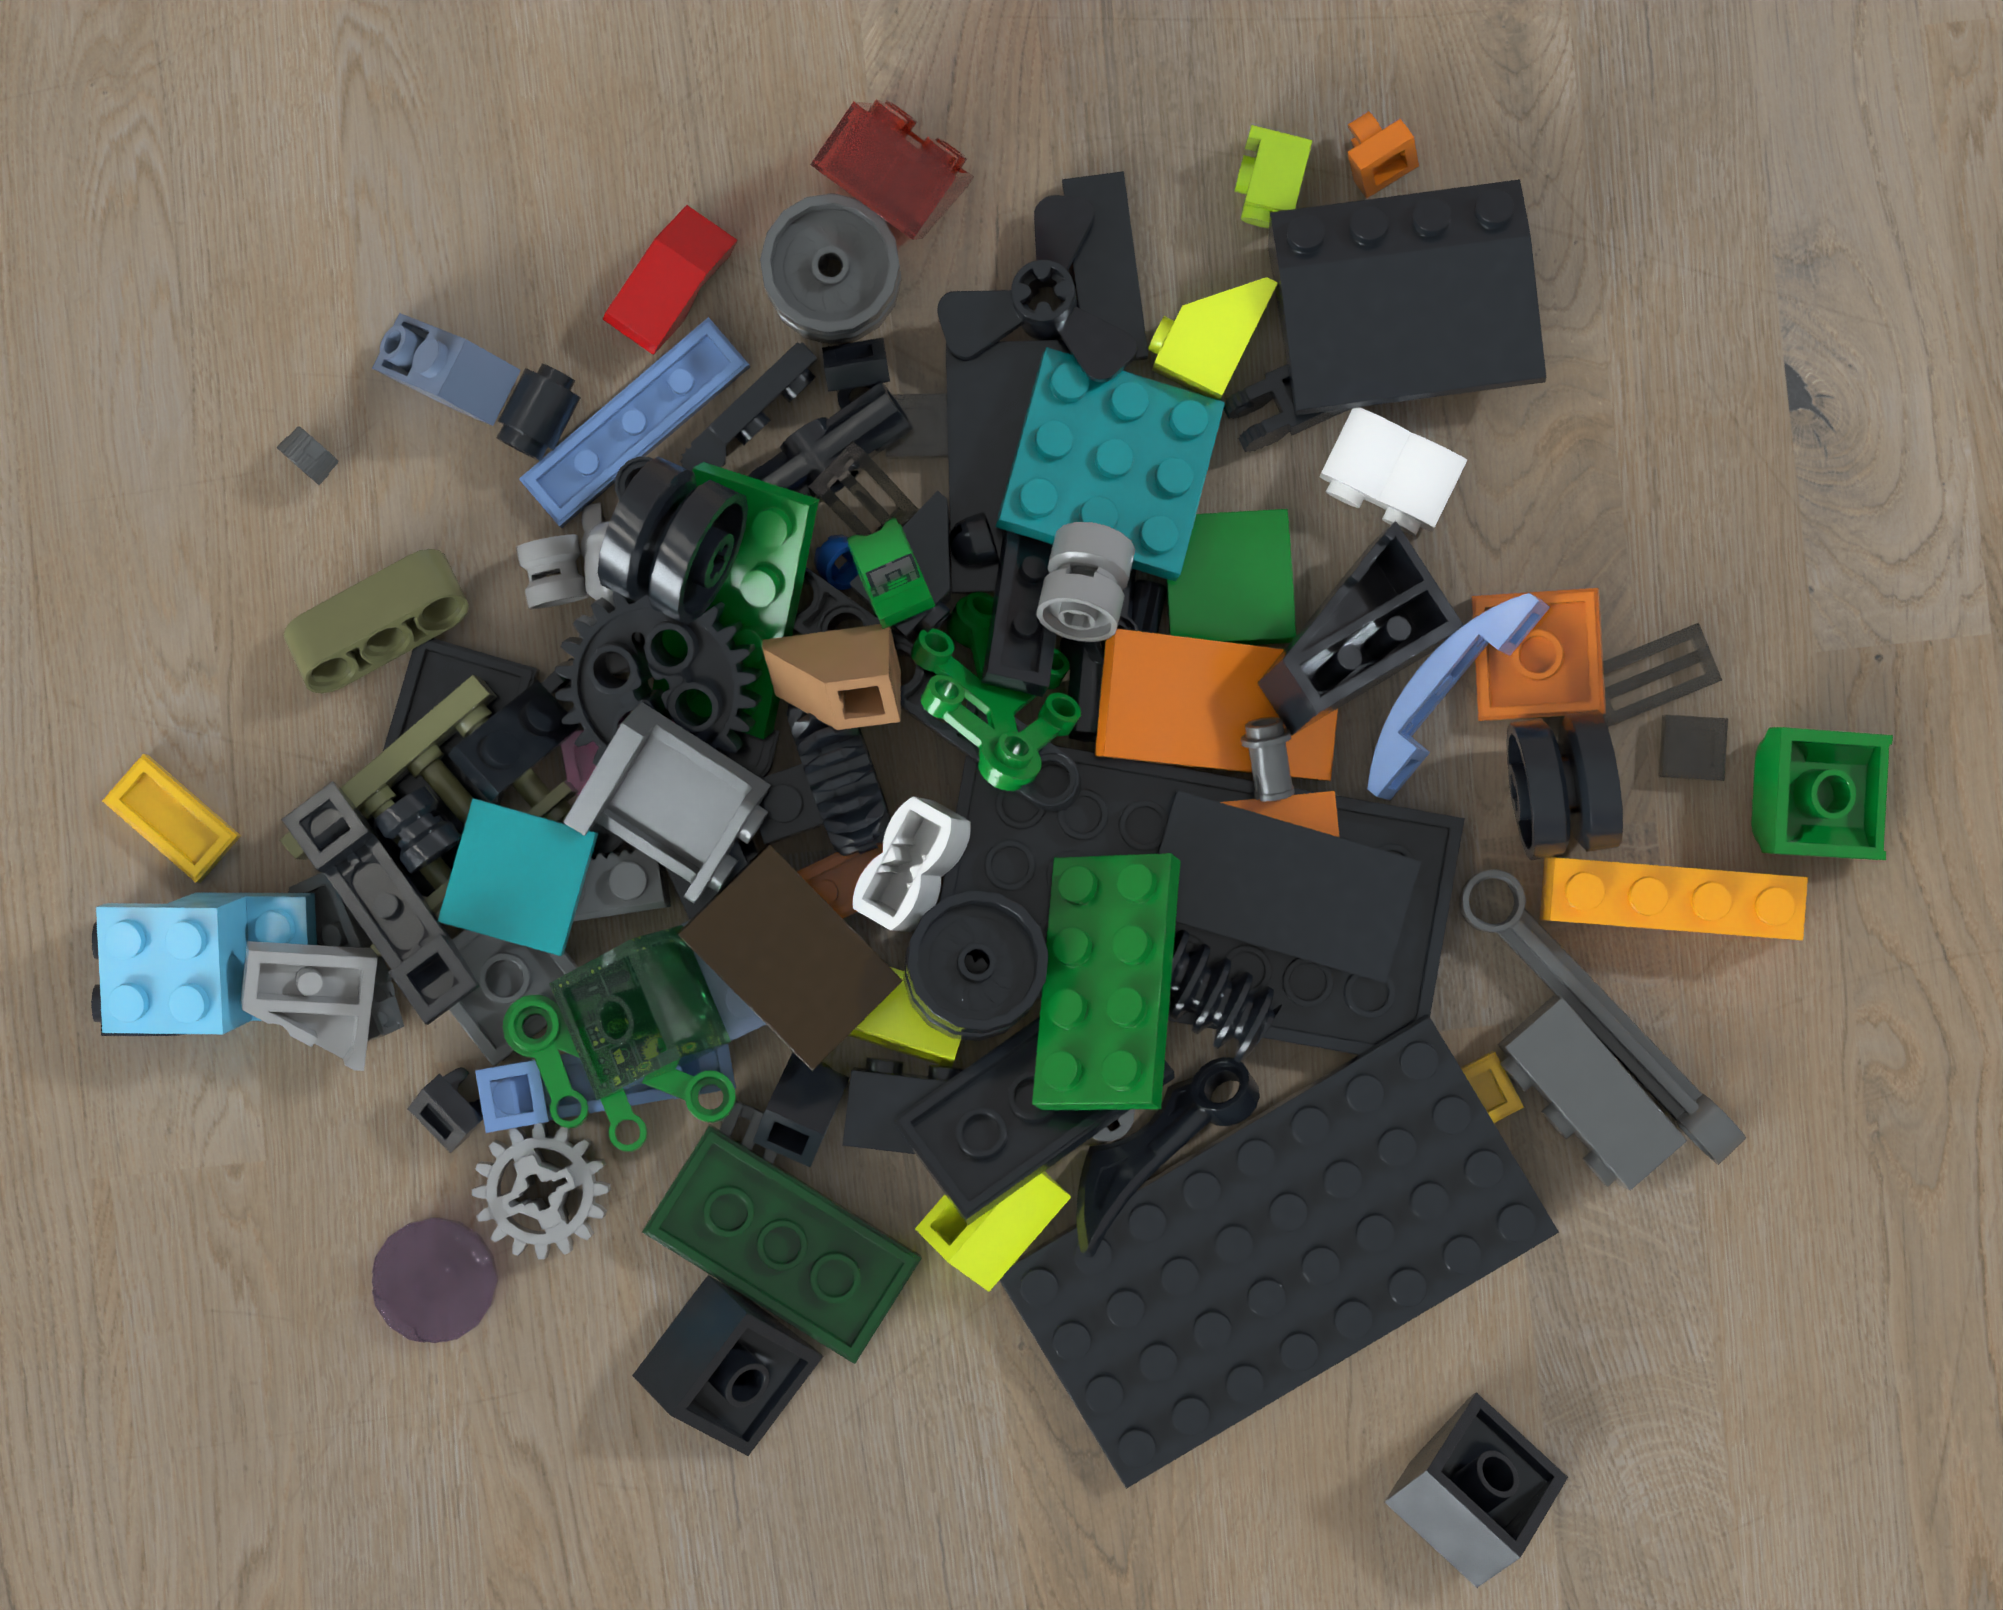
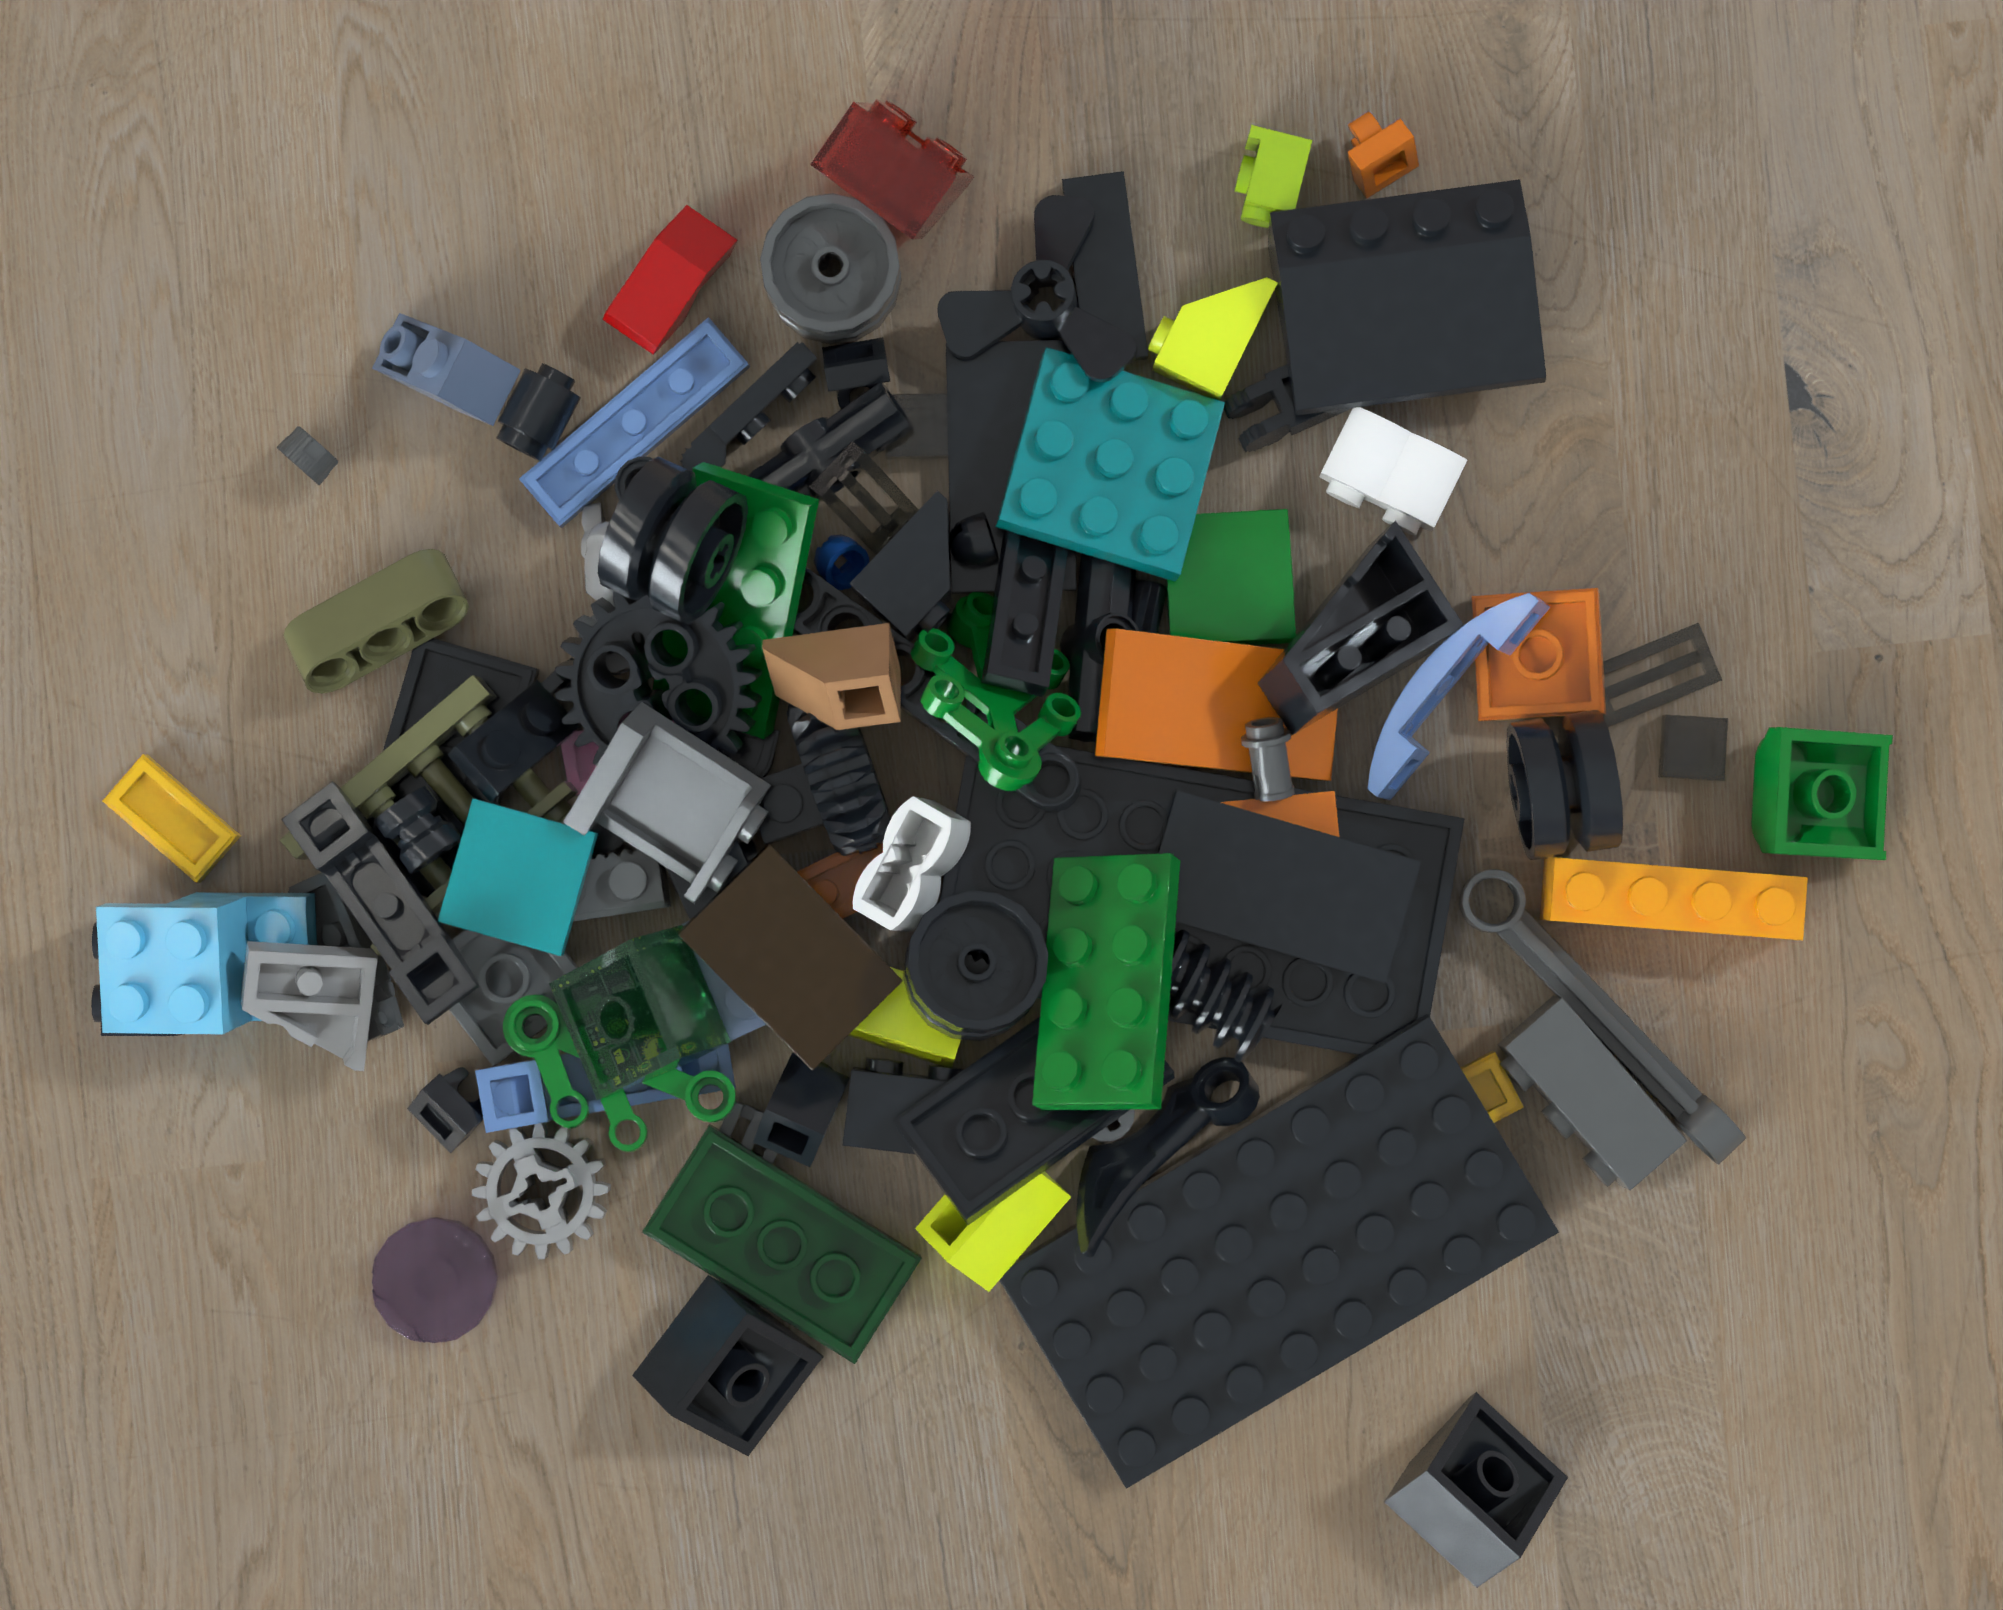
(552, 557): light grey wheel -> none
(890, 574): green leg -> none
(1085, 581): light grey wheel -> none

